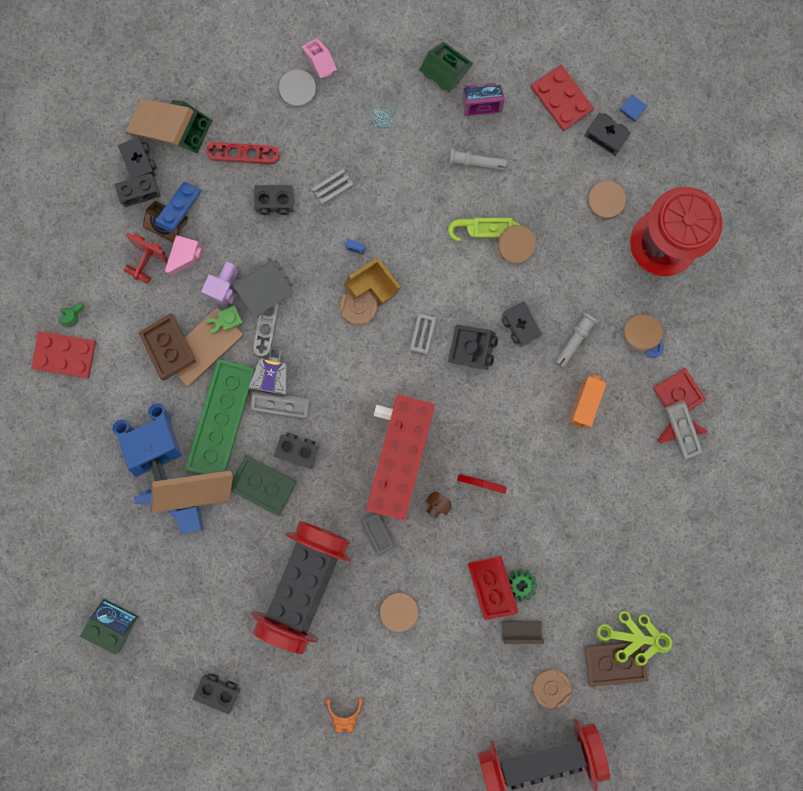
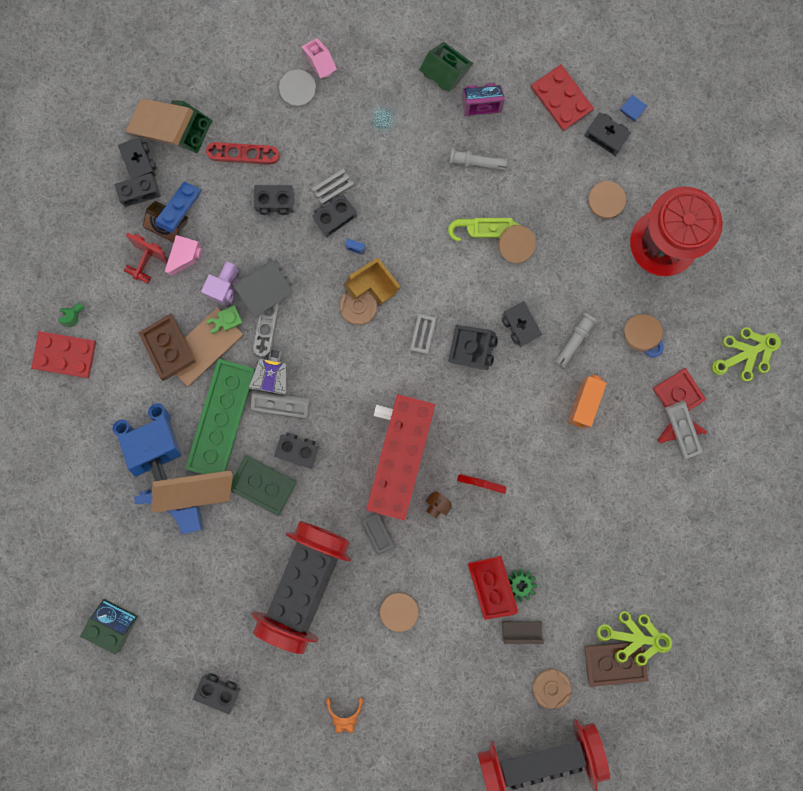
(337, 219): none -> black brick
(749, 353): none -> lime plant

